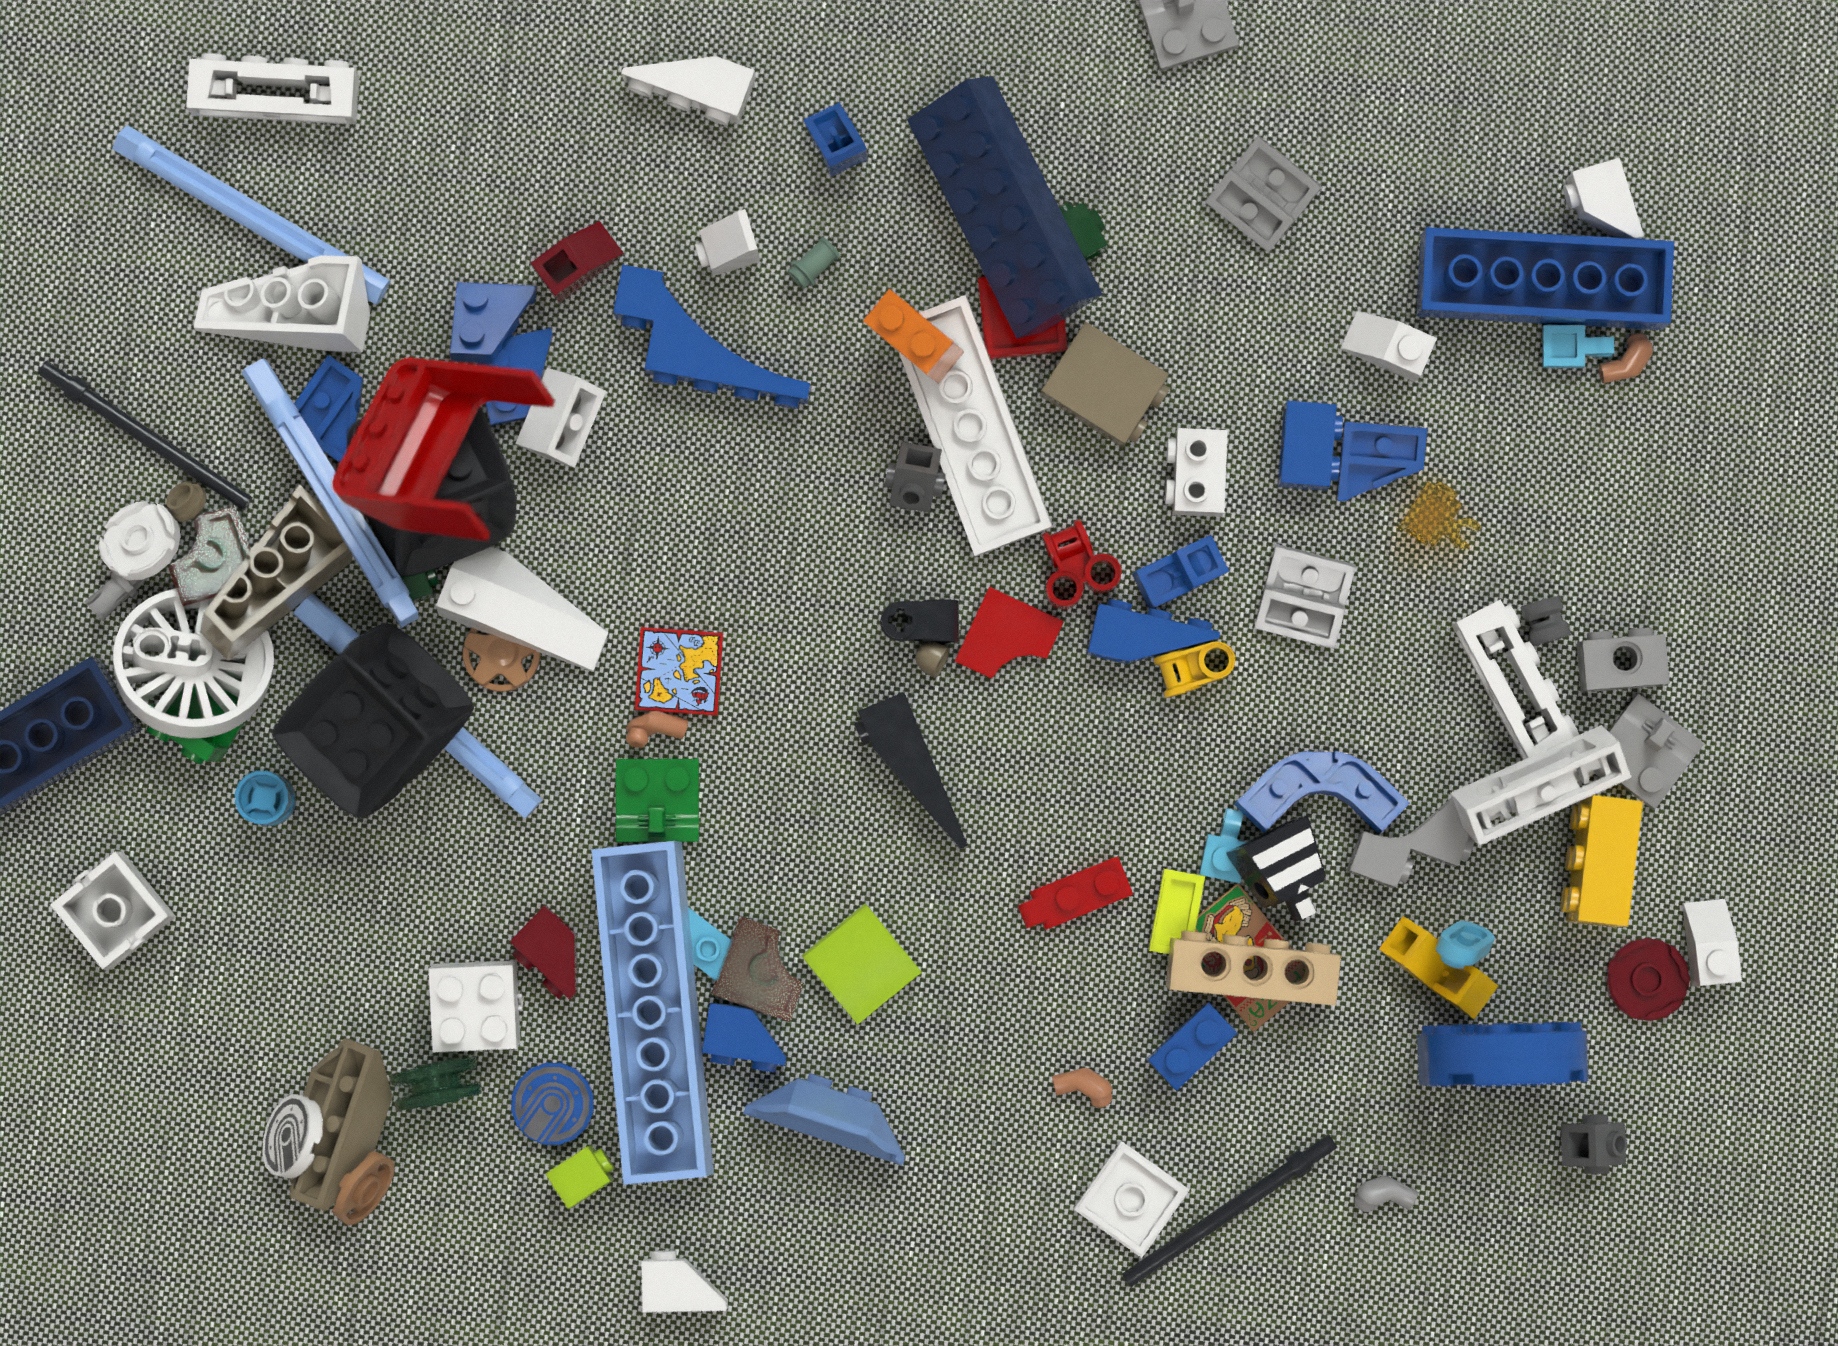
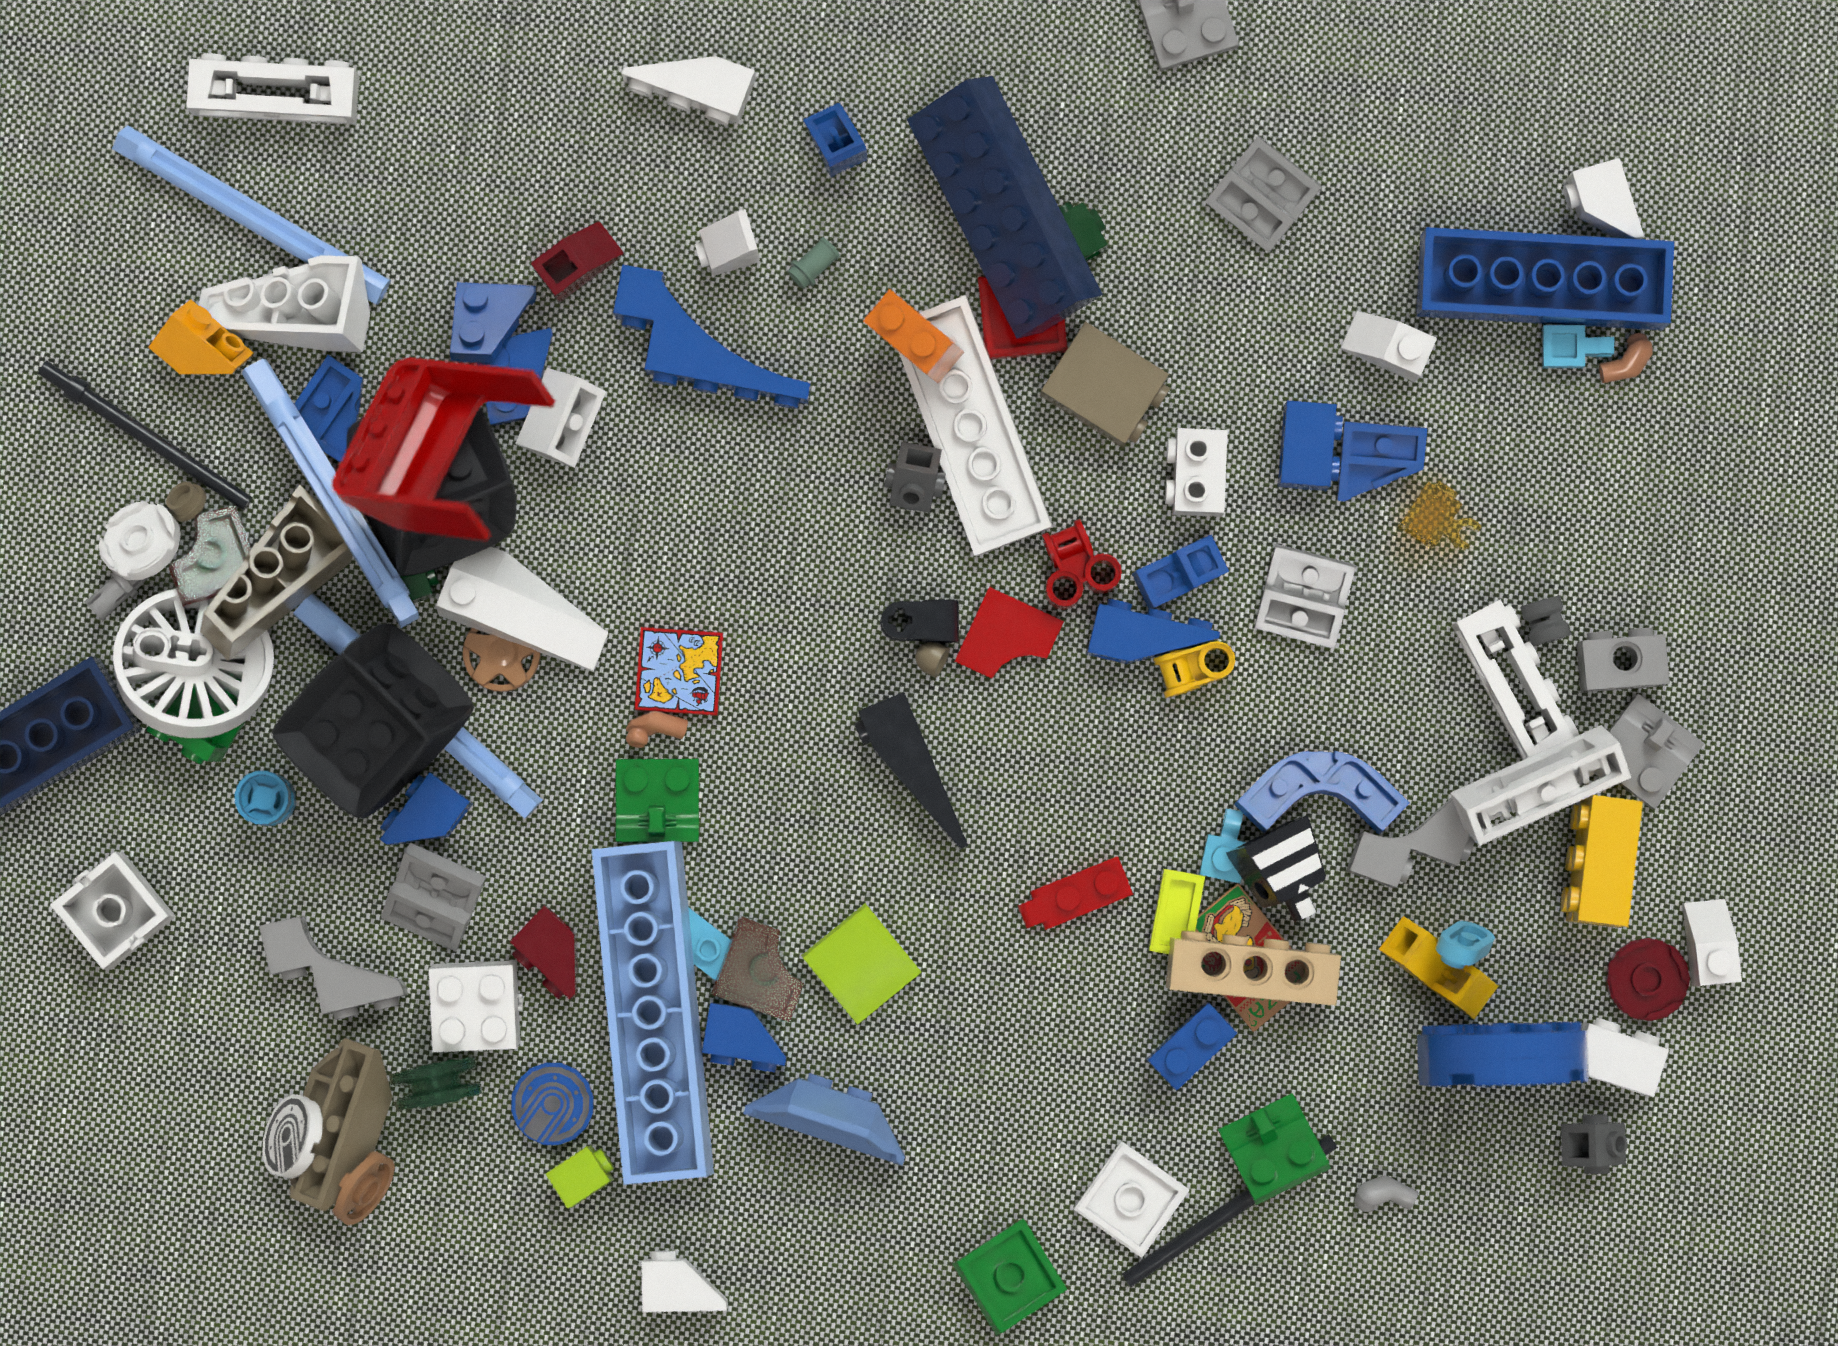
(198, 343): none -> light orange slope
(338, 984): none -> light grey arch
(428, 815): none -> blue slope
(433, 897): none -> light grey slope
(1009, 1276): none -> green hinge
(1087, 1082): nougat arm -> none
(1274, 1149): none -> green hinge
(1624, 1060): none -> white brick

